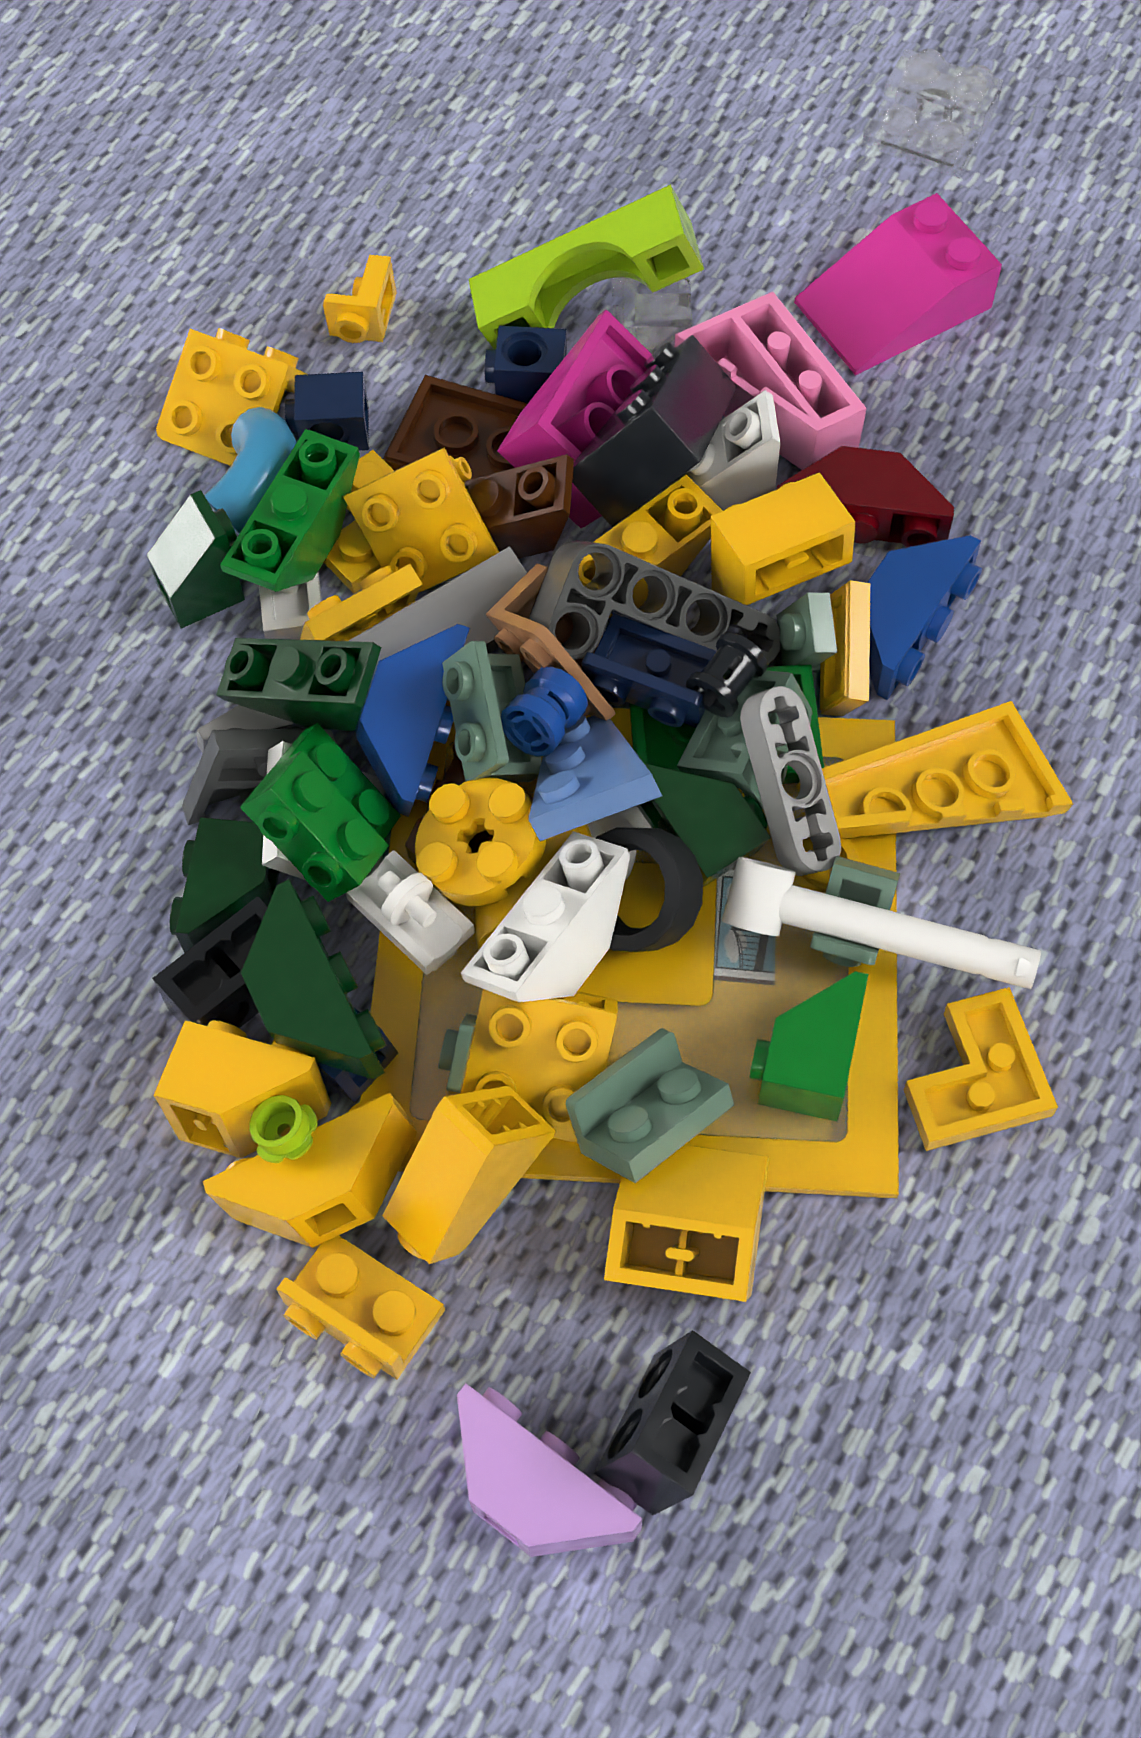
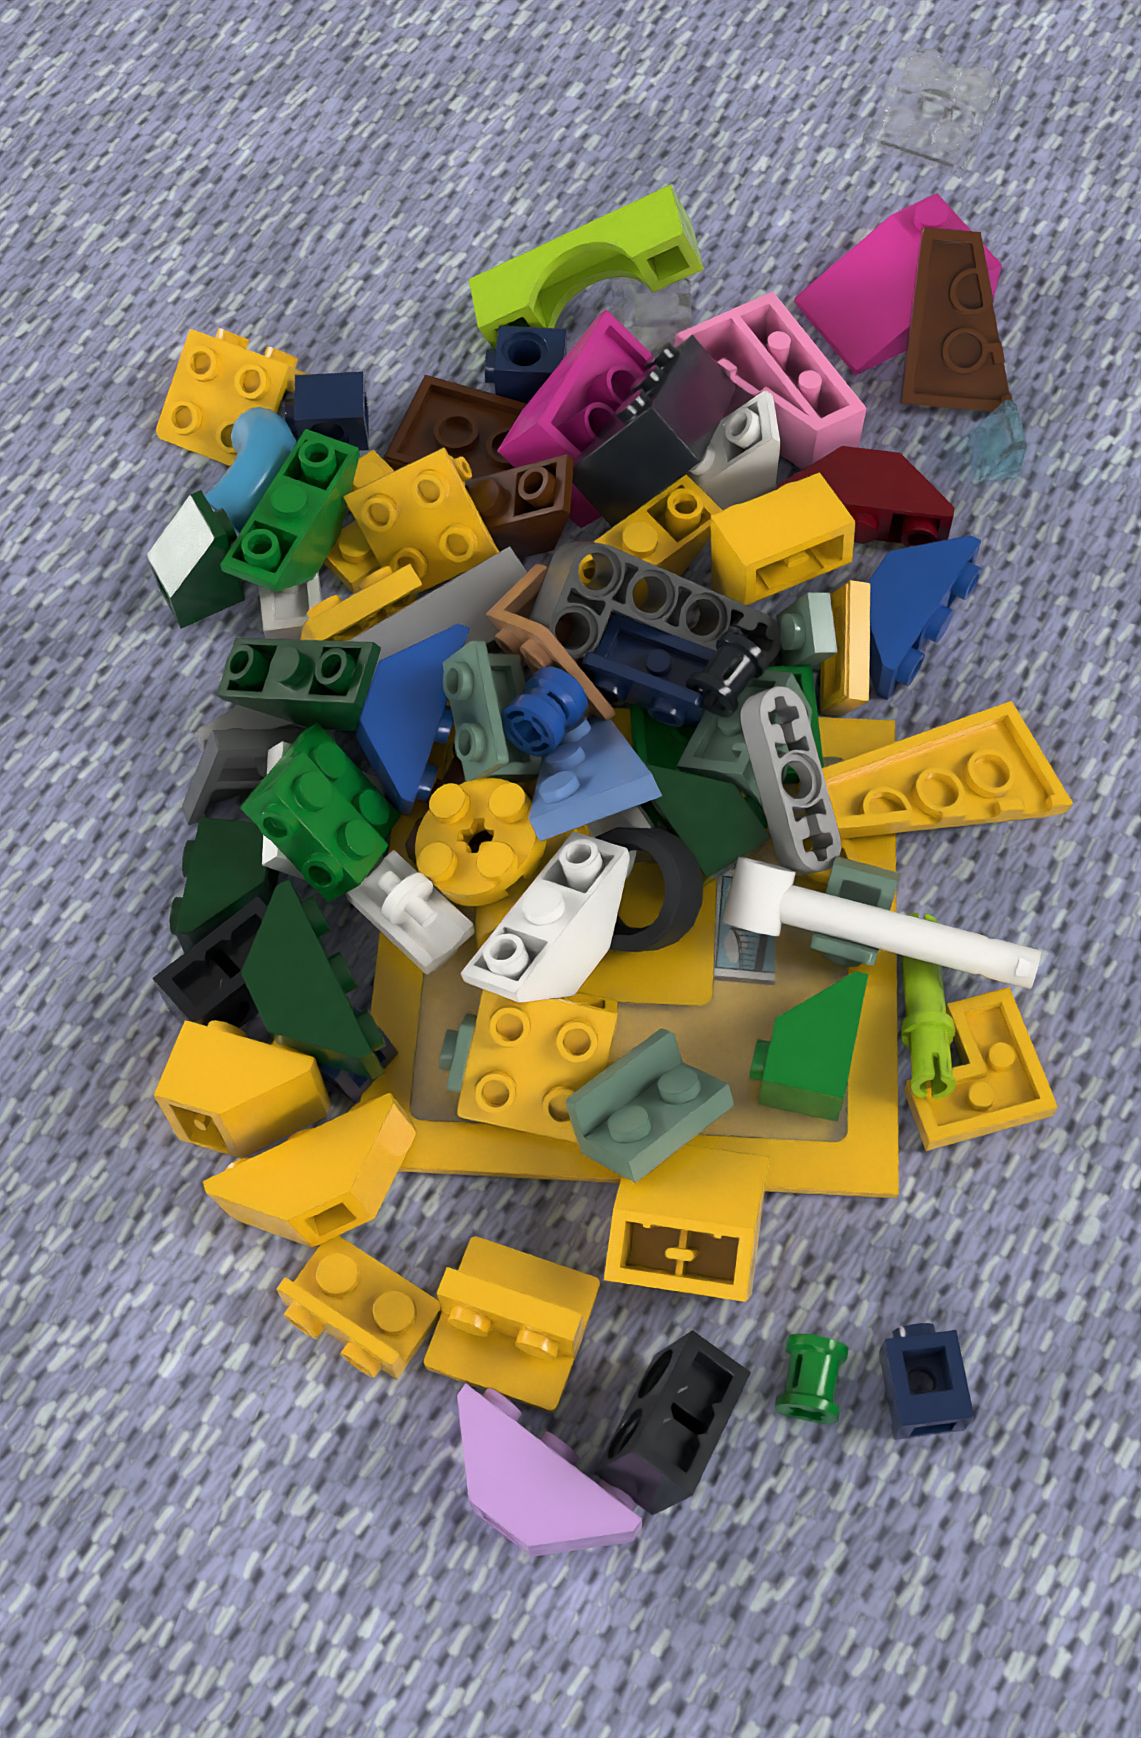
(272, 1119): lime plate -> none
(368, 309): yellow bracket -> none
(464, 1170): yellow slope -> none
(511, 1323): none -> yellow bracket
(812, 1378): none -> green bush
(927, 1026): none -> lime pin
(938, 1355): none -> dark blue brick
(953, 328): none -> reddish brown wing
(998, 445): none -> clear light blue slope

